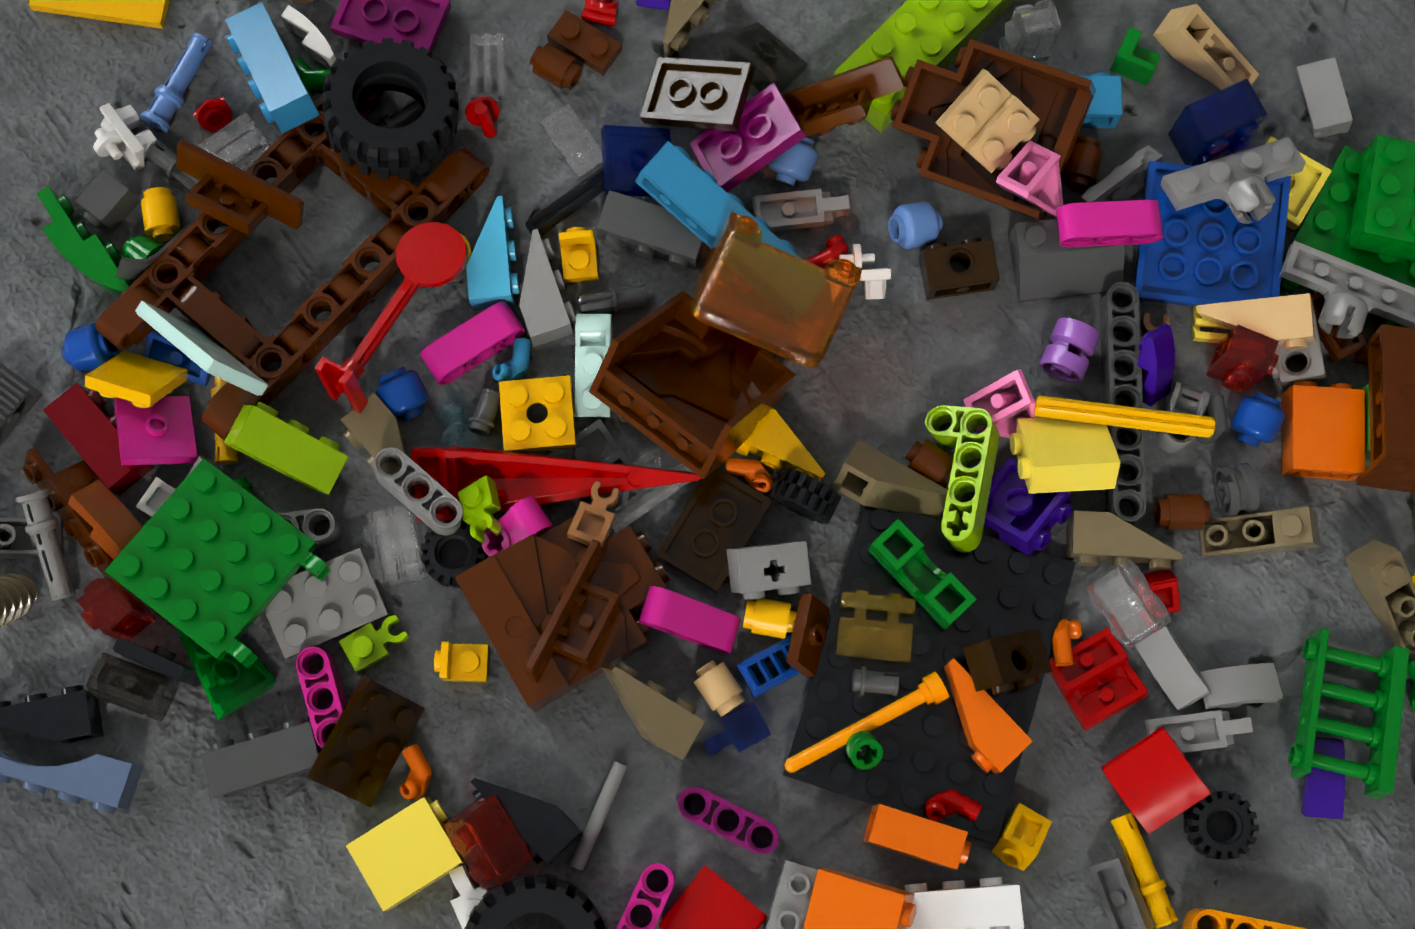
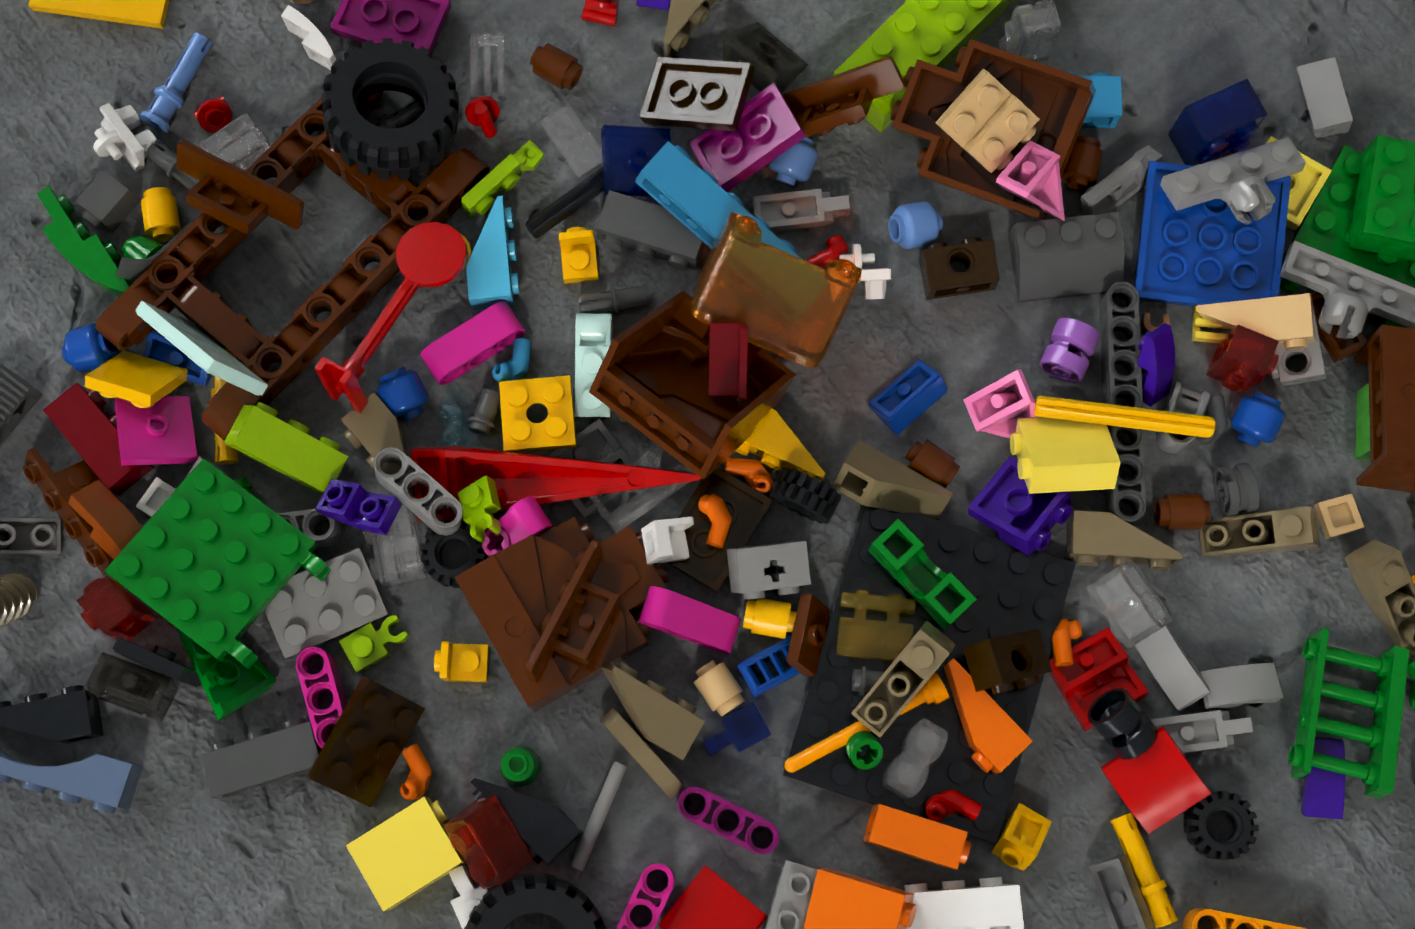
(43, 529): light grey pin -> none
(271, 68): dark azure brick -> none
(312, 78): green arm -> none
(357, 507): none -> dark purple slope
(502, 177): none -> lime hinge
(520, 766): none -> green hat
(540, 298): light grey slope -> none
(584, 42): reddish brown plate -> none
(594, 520): medium nougat plate -> none
(642, 753): none -> dark tan beam
(666, 540): none -> white panel
(719, 516): none -> orange arm
(728, 359): none -> dark red panel
(903, 679): none -> dark tan slope
(908, 396): none -> blue slope
(919, 749): none -> clear brick
(963, 479): lime beam -> none
(1109, 223): dark pink beam -> none
(1122, 723): none -> black wheel
(1134, 60): green panel -> none
(1166, 587): red slope -> none
(1203, 47): tan slope -> none
(1323, 431): orange brick -> none
(1338, 516): none -> tan plate

